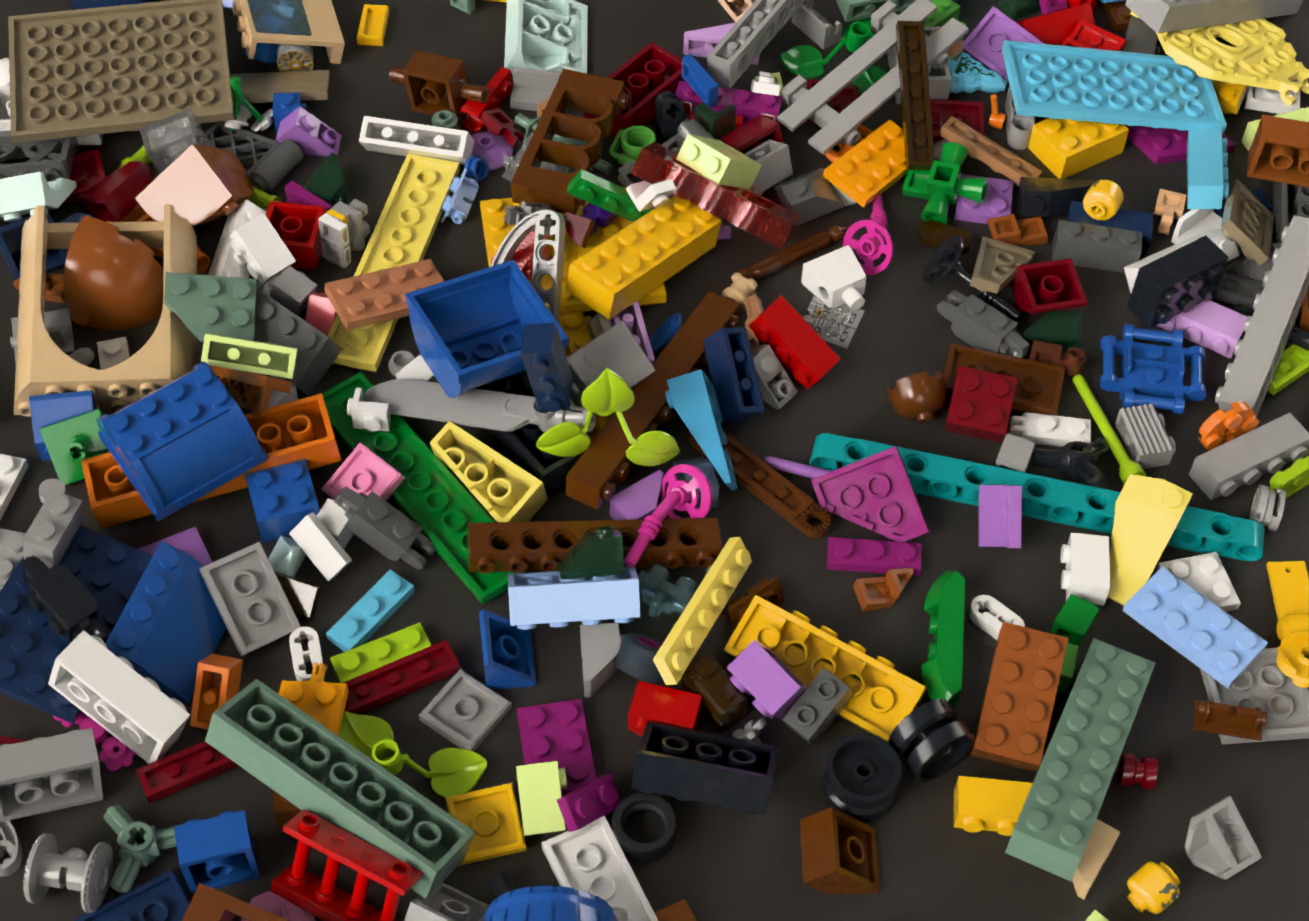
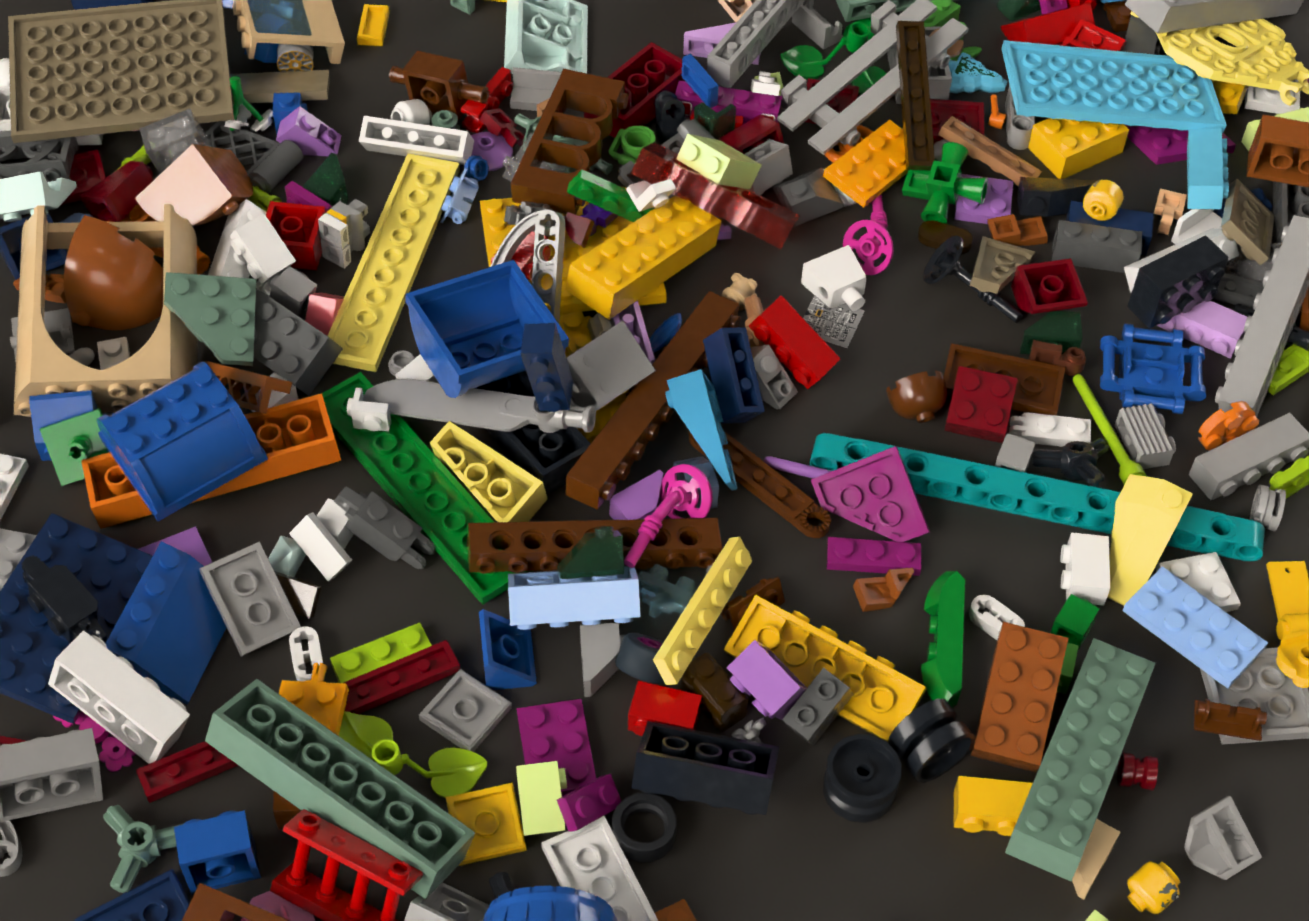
(54, 523): light grey hinge -> none
(69, 870): light grey hose -> none
(215, 684): orange slope -> none
(249, 355): yellowish green brick -> none
(281, 498): blue brick -> none
(364, 473): bright pink tile -> none
(371, 612): medium azure plate -> none
(379, 294): nougat plate -> none
(412, 111): none -> white head
(604, 396): lime plant -> none
(793, 253): reddish brown wheel -> none
(839, 854): reddish brown slope -> none
(982, 325): dark grey hinge -> none
(988, 37): medium lavender plate -> none
(1000, 516): medium lavender panel -> none

